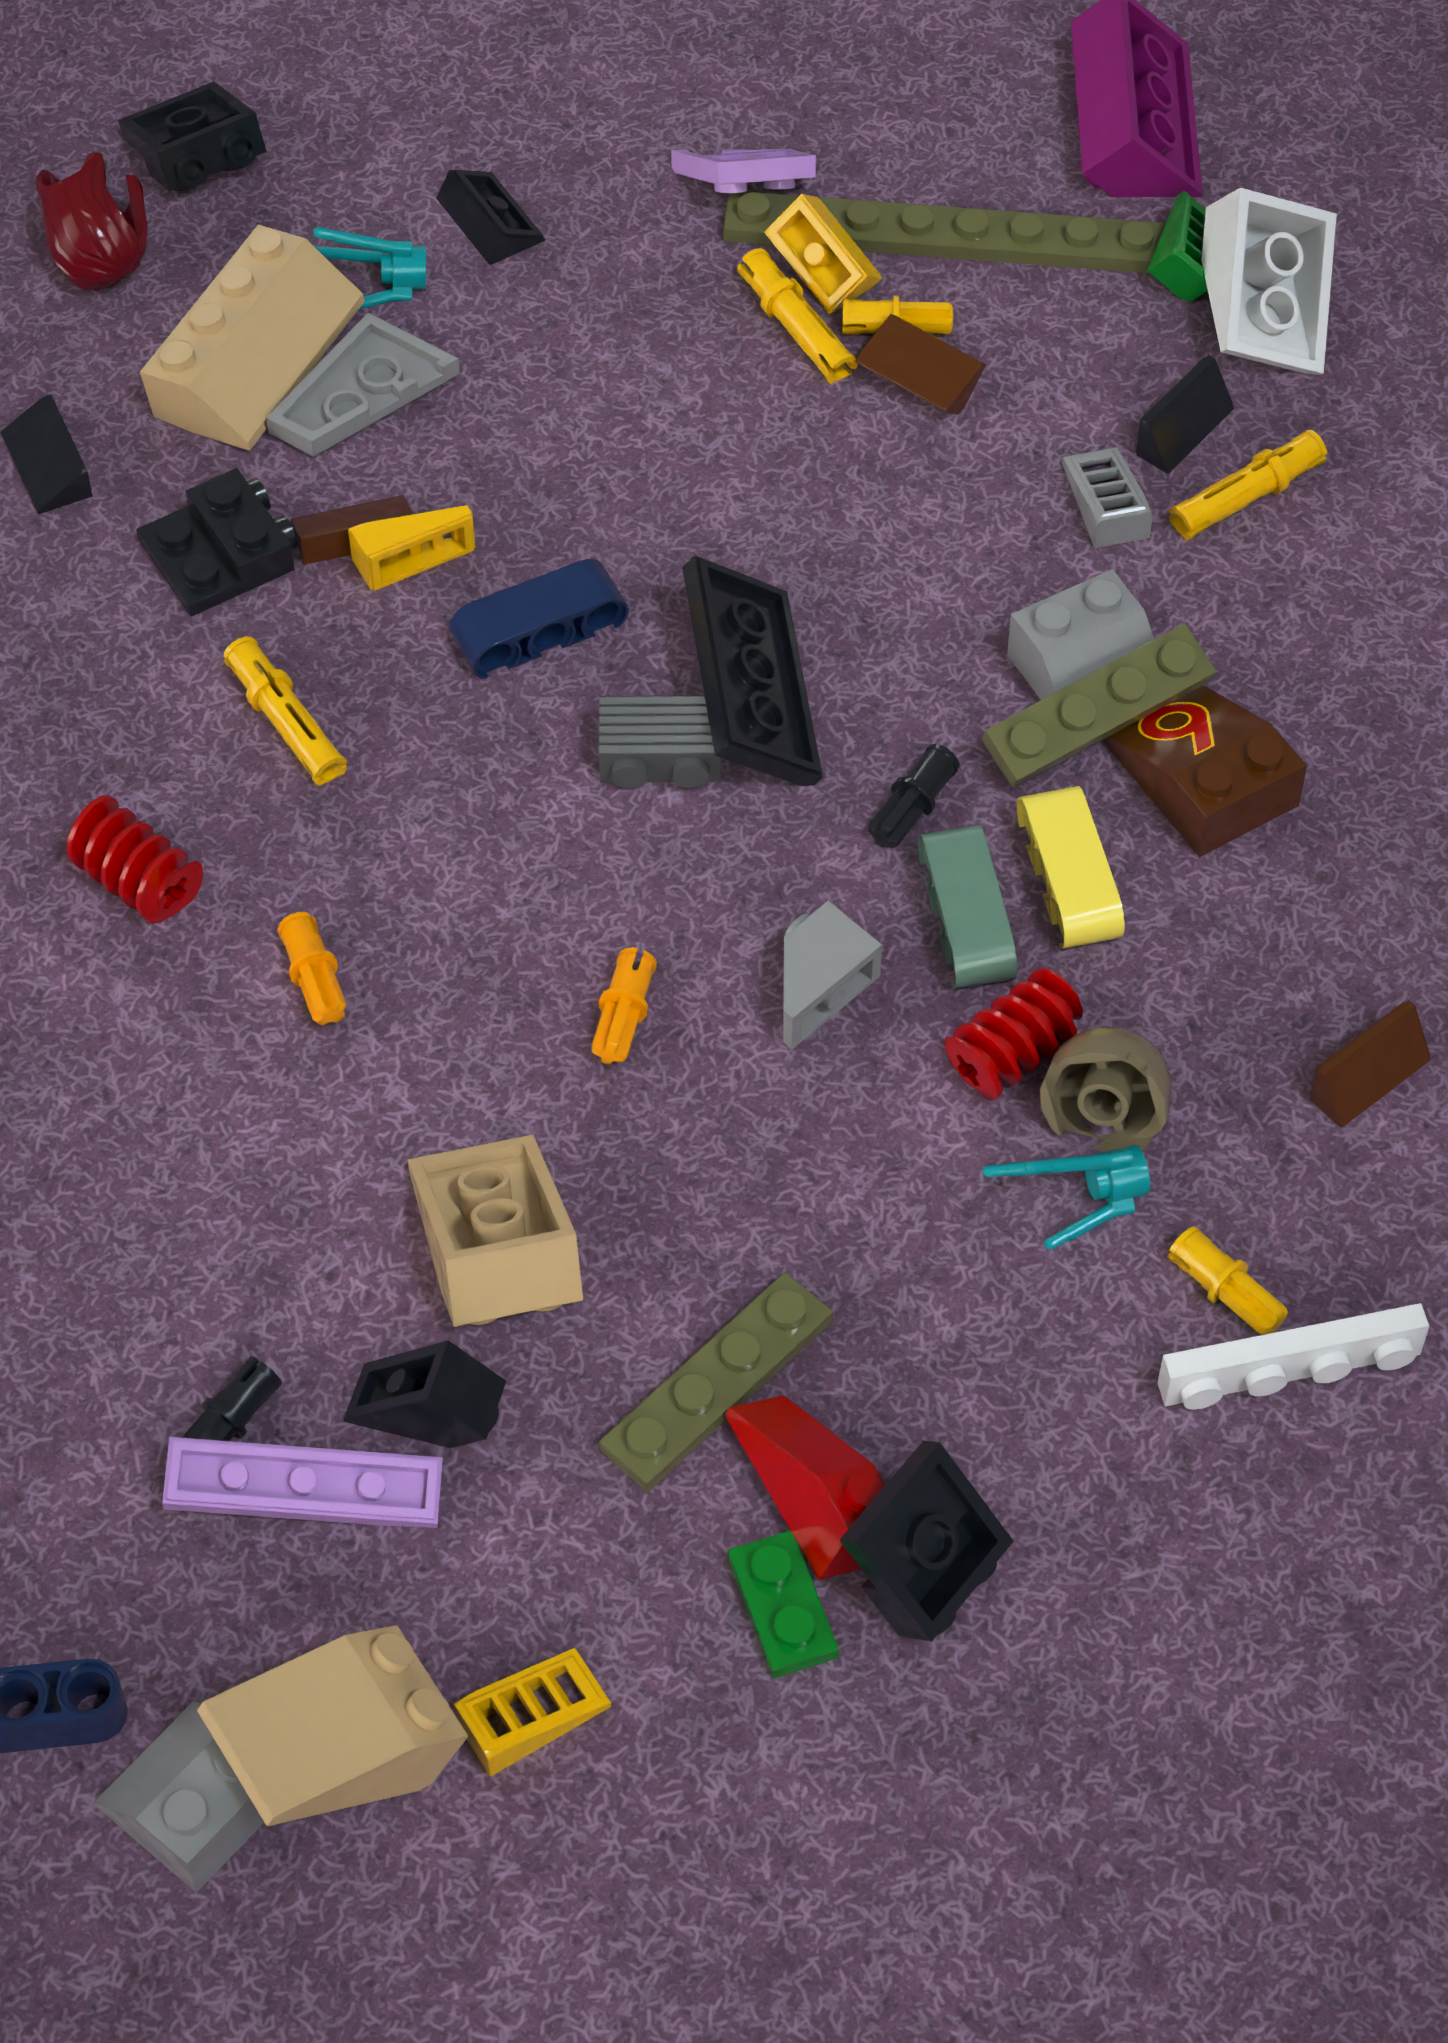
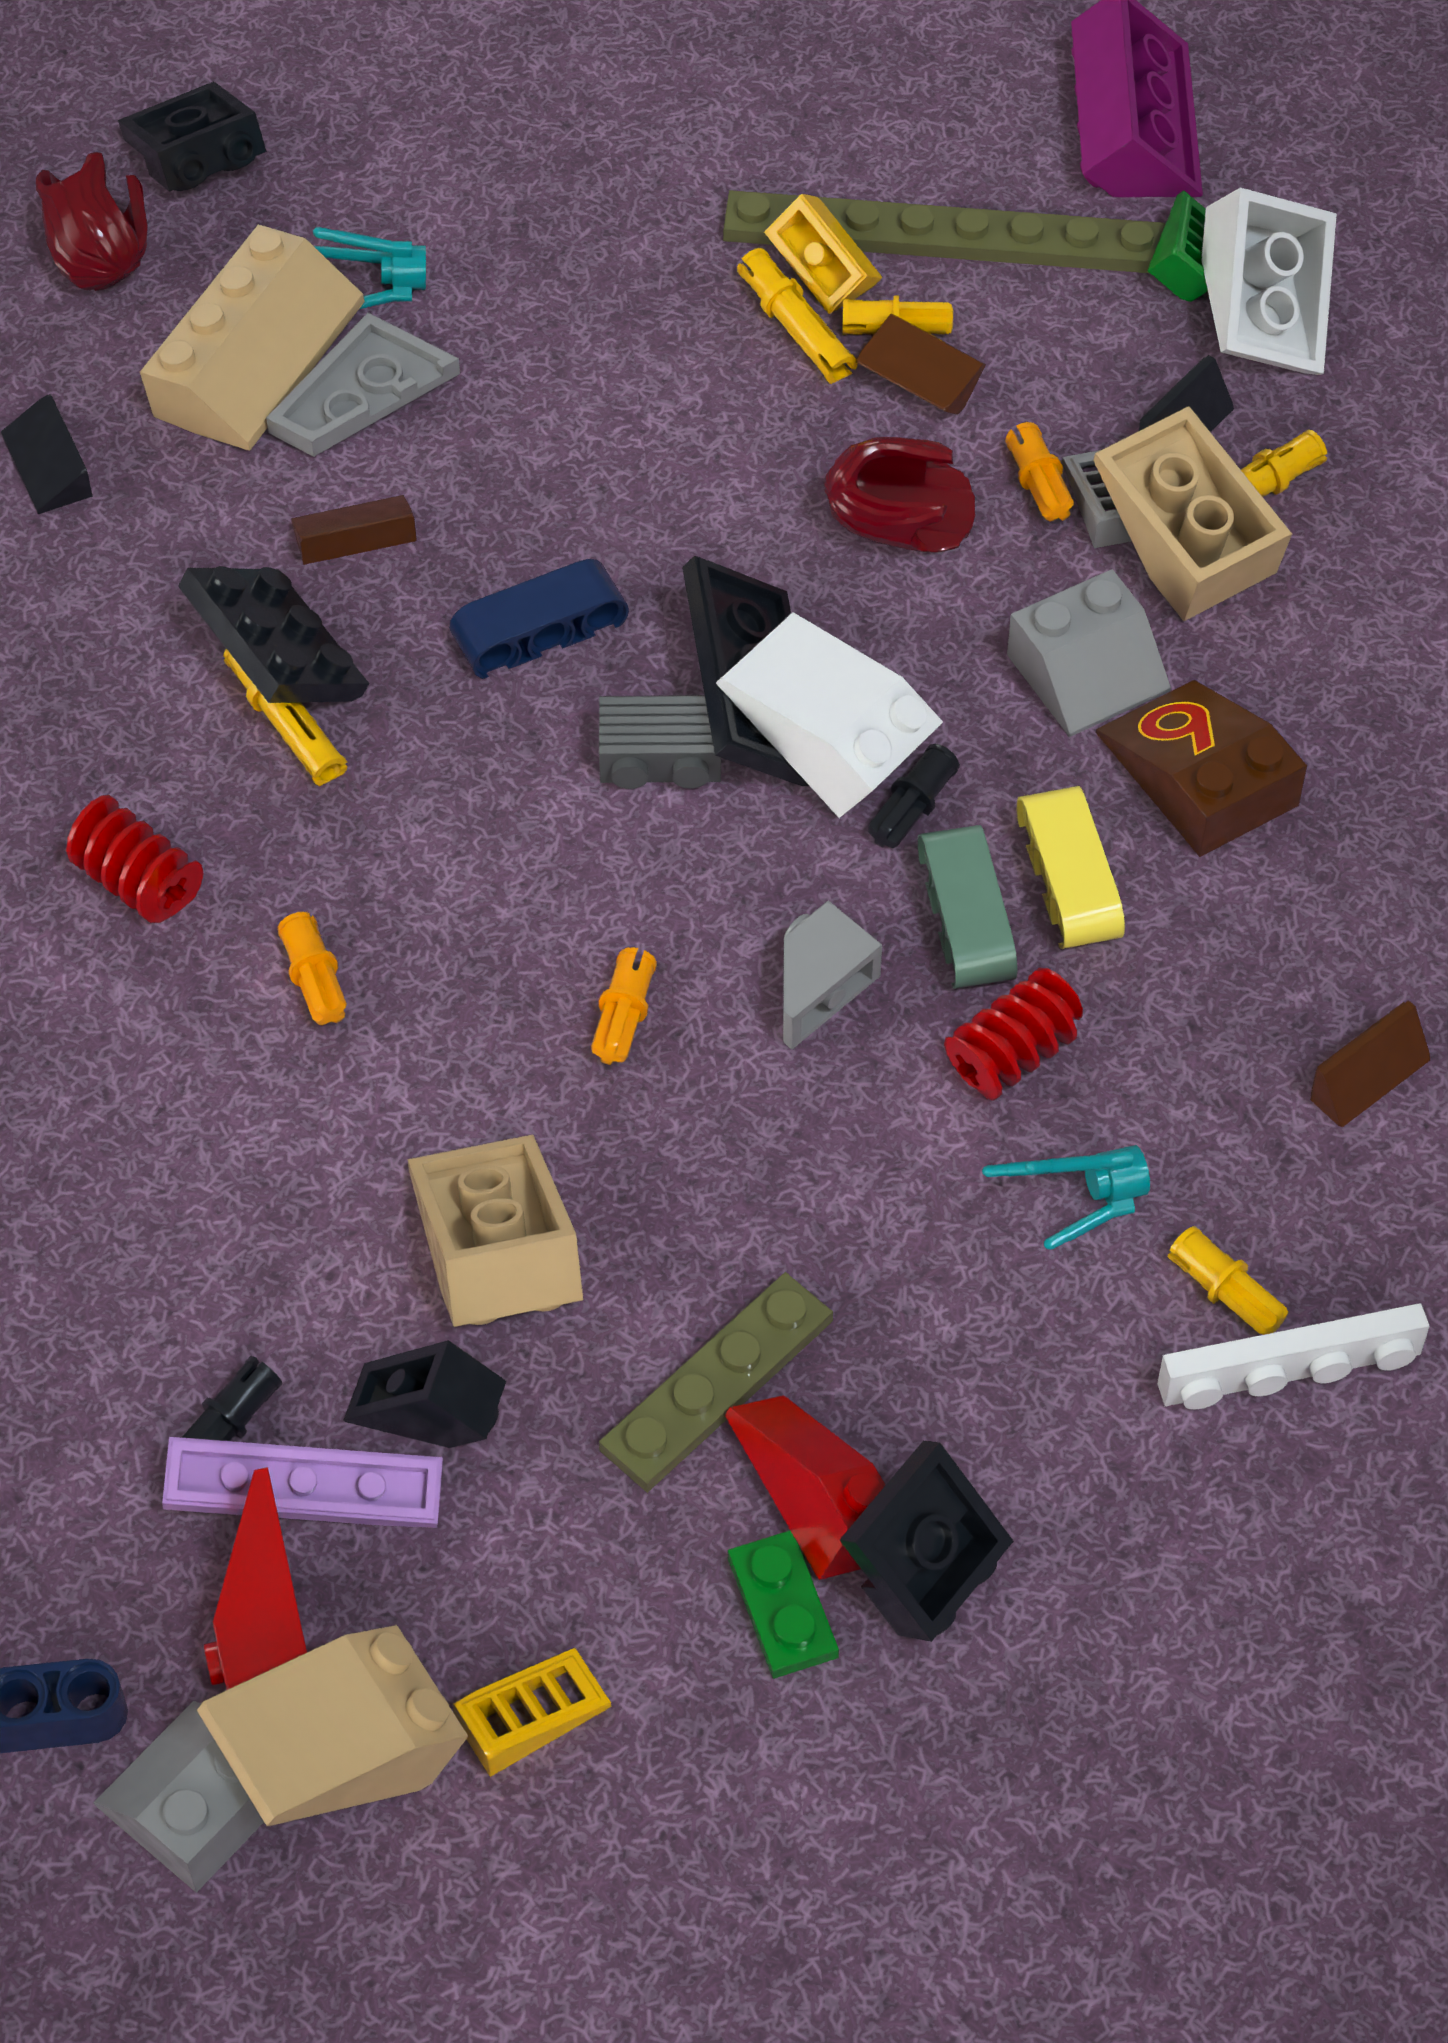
(220, 542): black plate -> none
(257, 1607): none -> red slope
(273, 635): none -> black plate
(399, 546): yellow slope -> none
(487, 214): black slope -> none
(738, 167): lavender wing -> none
(829, 710): none -> white slope
(901, 494): none -> dark red hair
(1040, 472): none -> light orange axle
(1098, 705): olive plate -> none
(1105, 1078): dark tan cylinder -> none
(1191, 513): none -> tan slope

